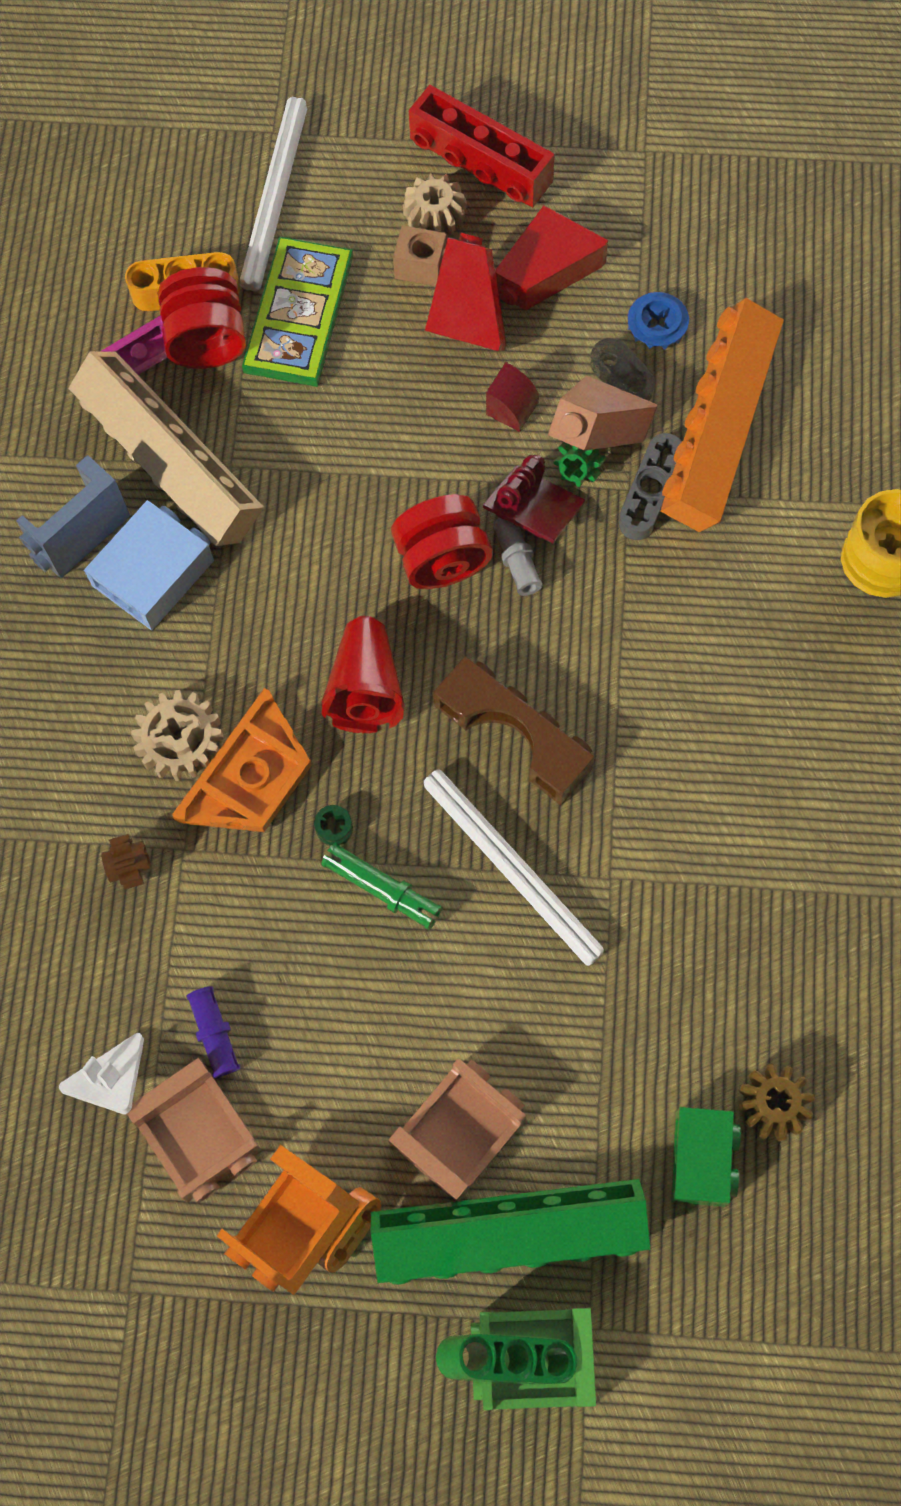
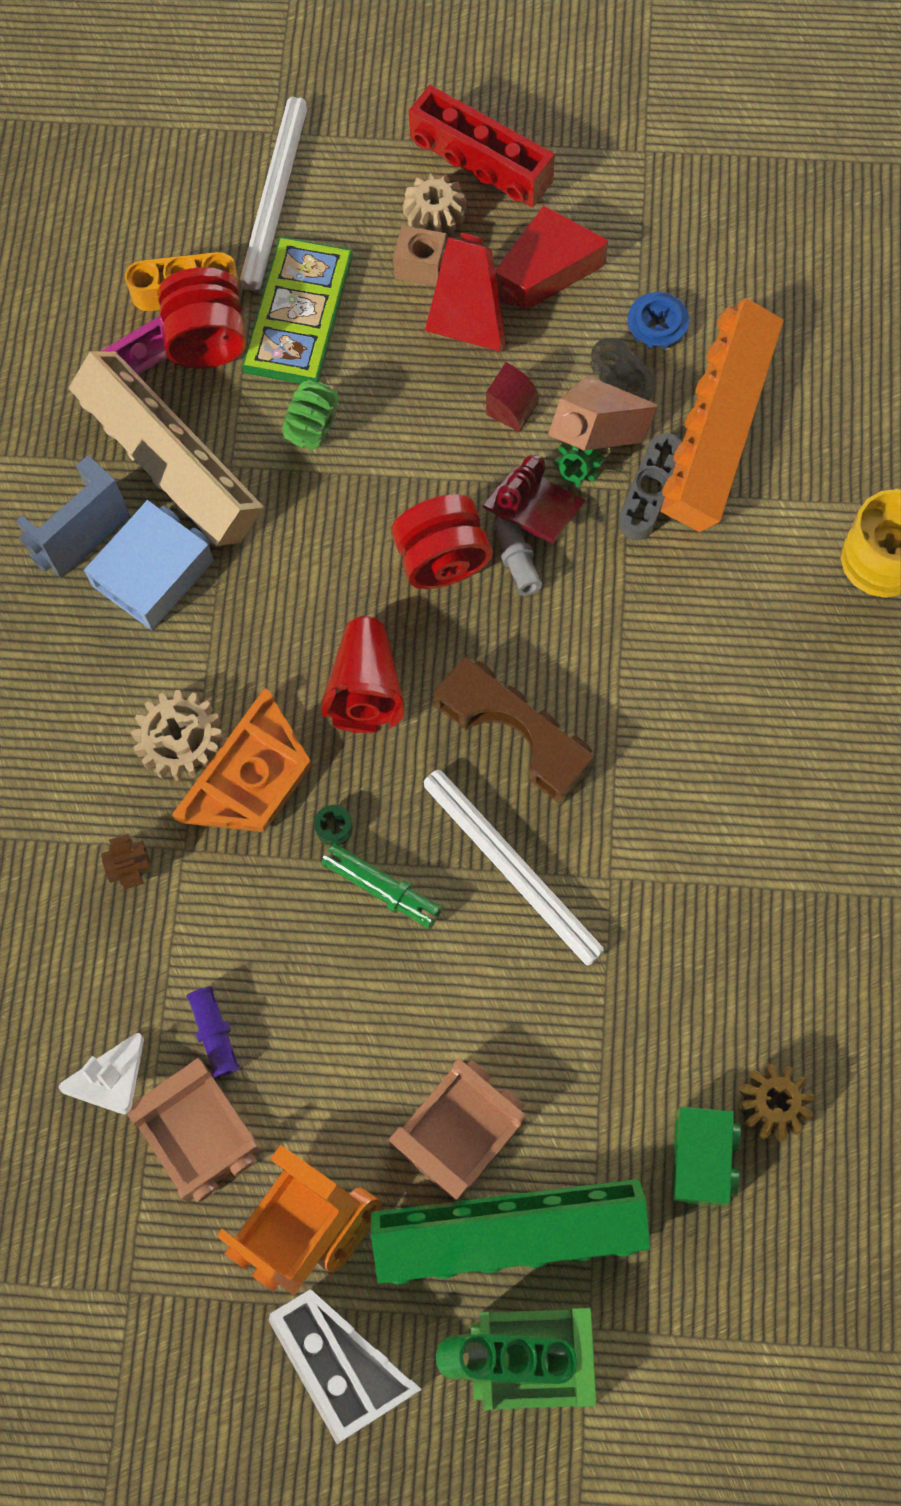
(310, 414): none -> bright green gear
(337, 1366): none -> white wedge

